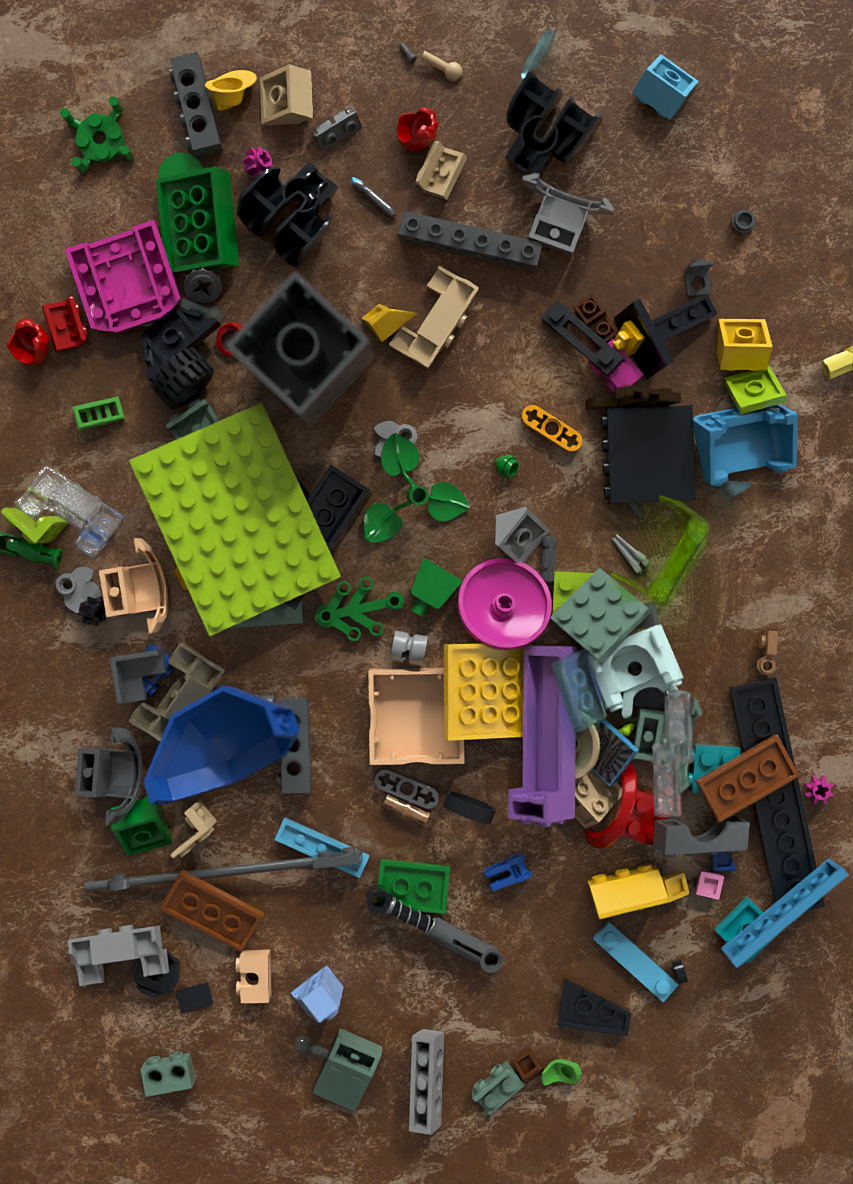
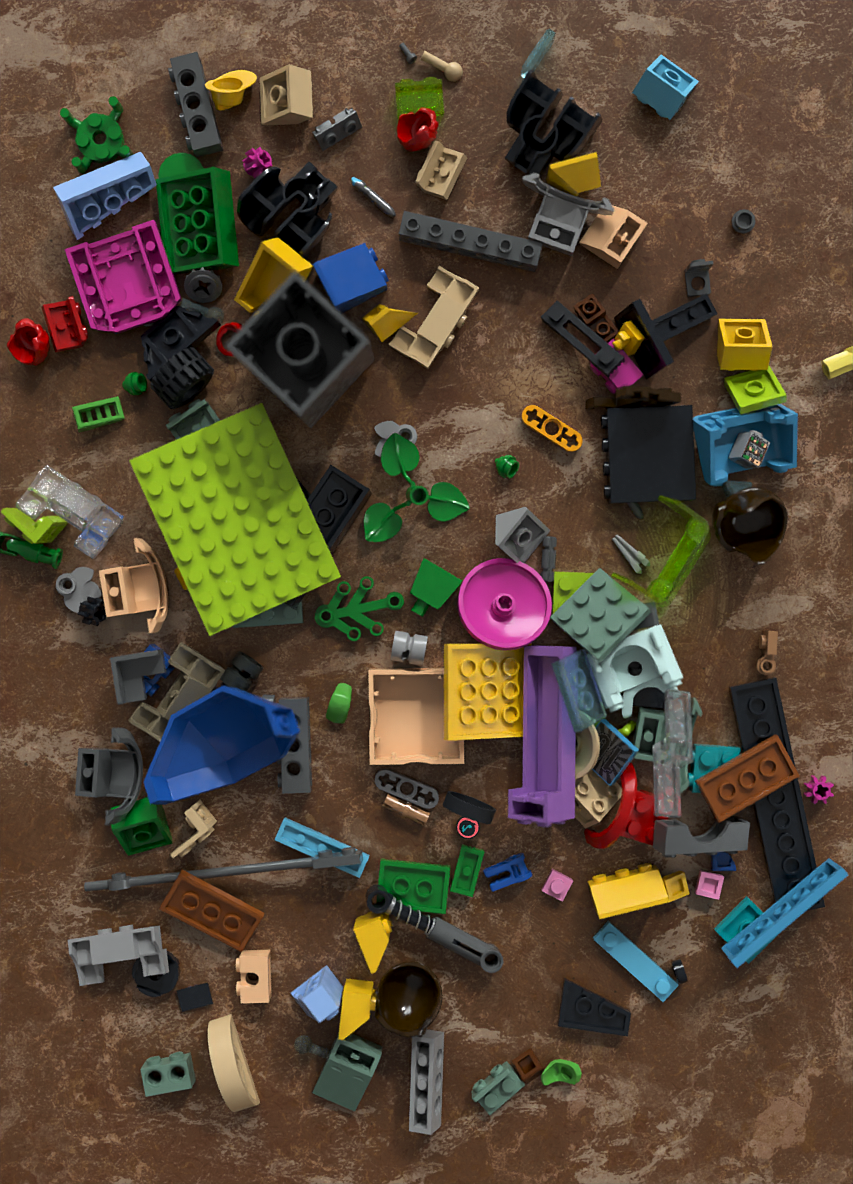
(103, 192): none -> light blue wedge
(135, 383): none -> green plate
(231, 1065): none -> tan window
(234, 678): none -> pearl dark grey wheel
(268, 271): none -> yellow piece
(339, 703): none -> bright green hair
(351, 277): none -> blue slope
(356, 1005): none -> yellow slope
(373, 936): none -> yellow slope
(408, 999): none -> dark brown piece
(413, 95): none -> clear neon green bracket
(467, 828): none -> black tile
(467, 870): none -> green plate
(557, 885): none -> bright pink plate
(575, 174): none -> yellow slope
(613, 235): none -> light nougat slope
(749, 449): none -> brick
(751, 523): none -> dark brown piece

